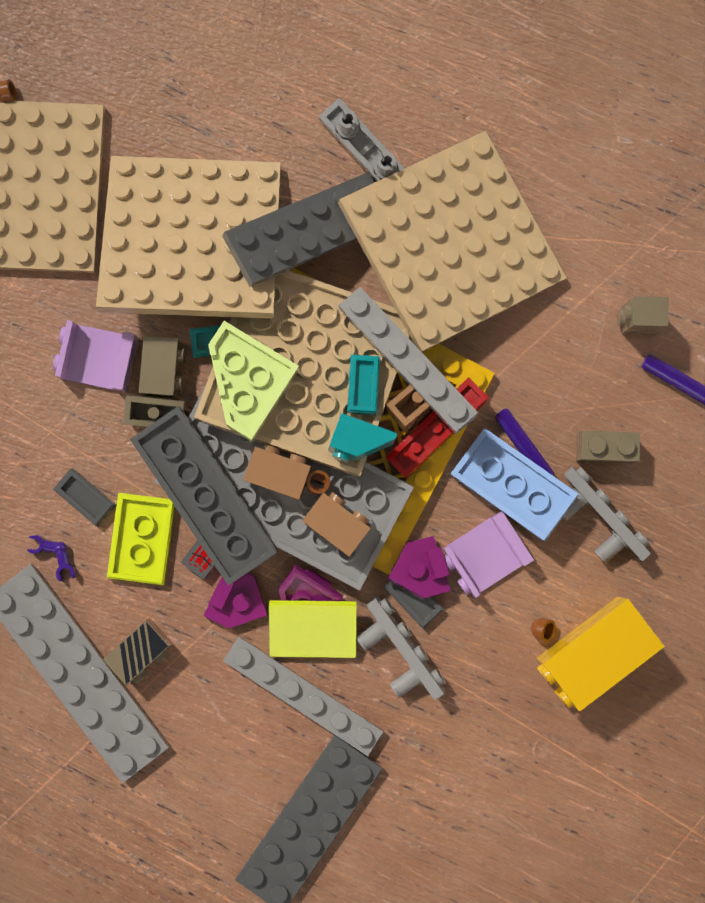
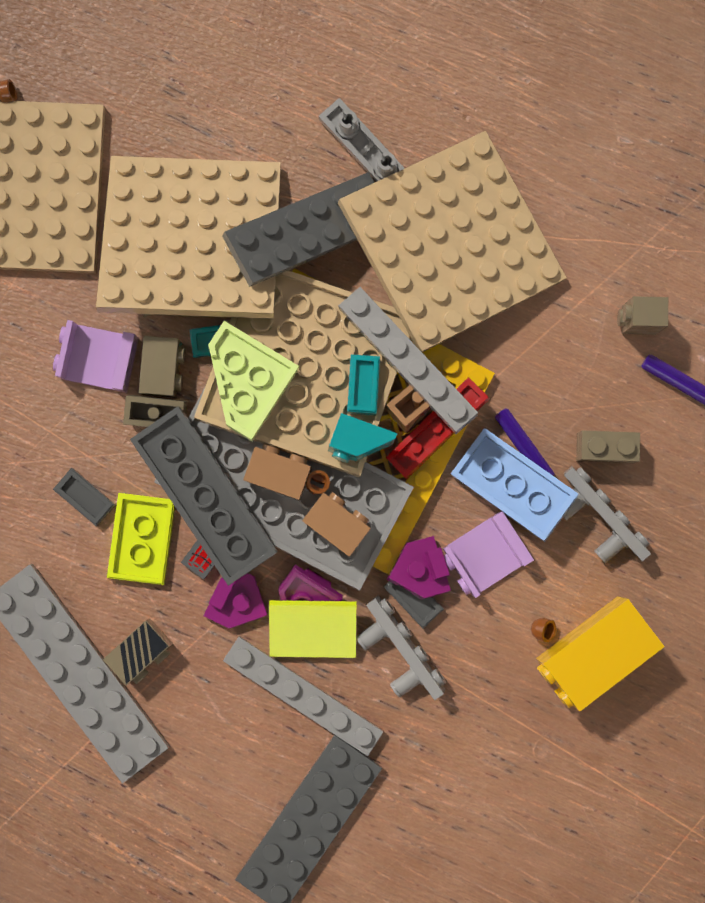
(60, 549): dark purple arm -> none

